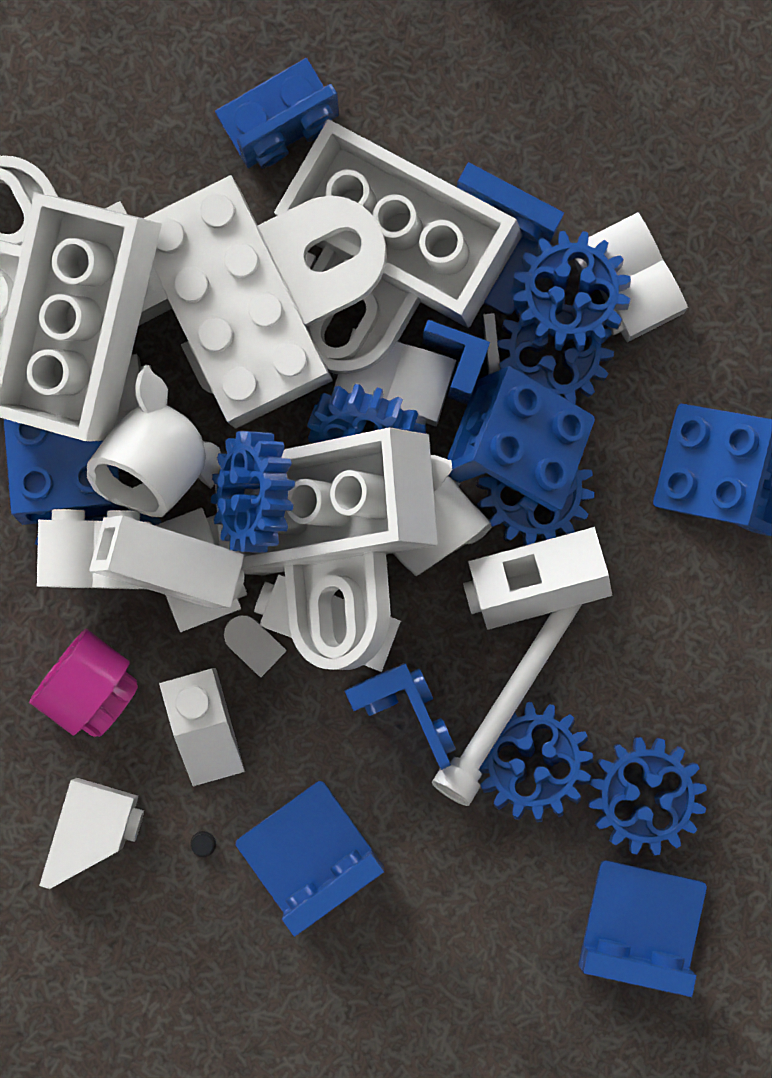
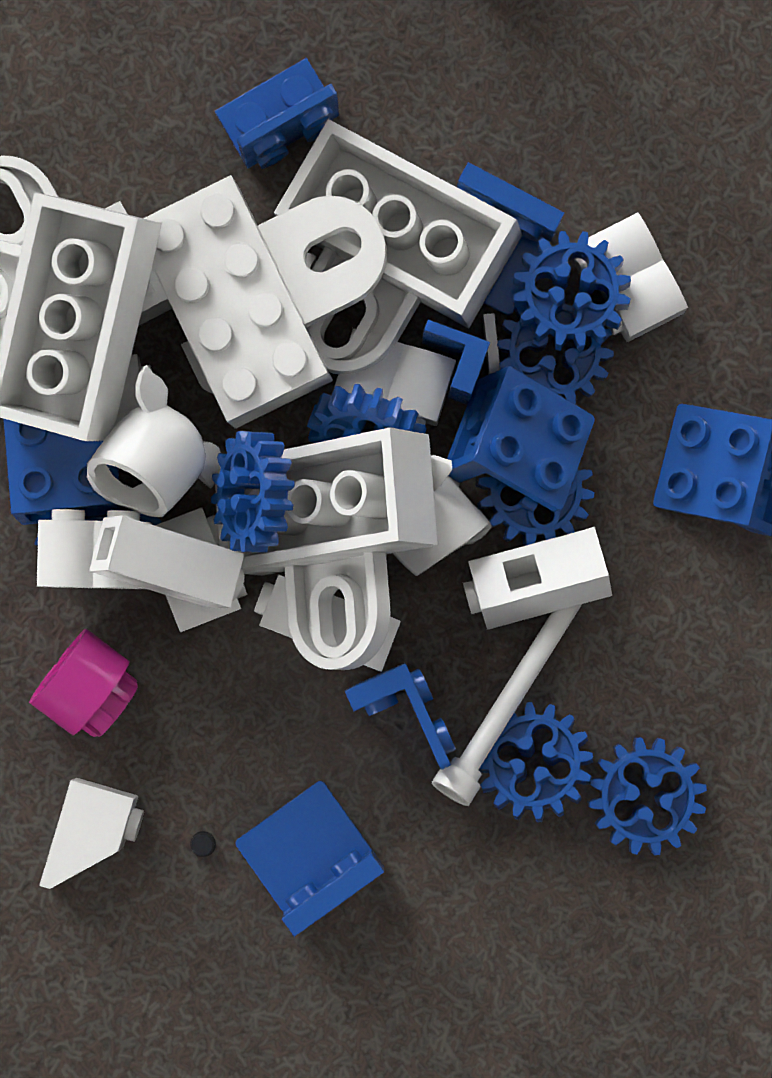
(202, 726): white slope -> none
(252, 644): white piece -> none
(643, 928): blue bracket -> none

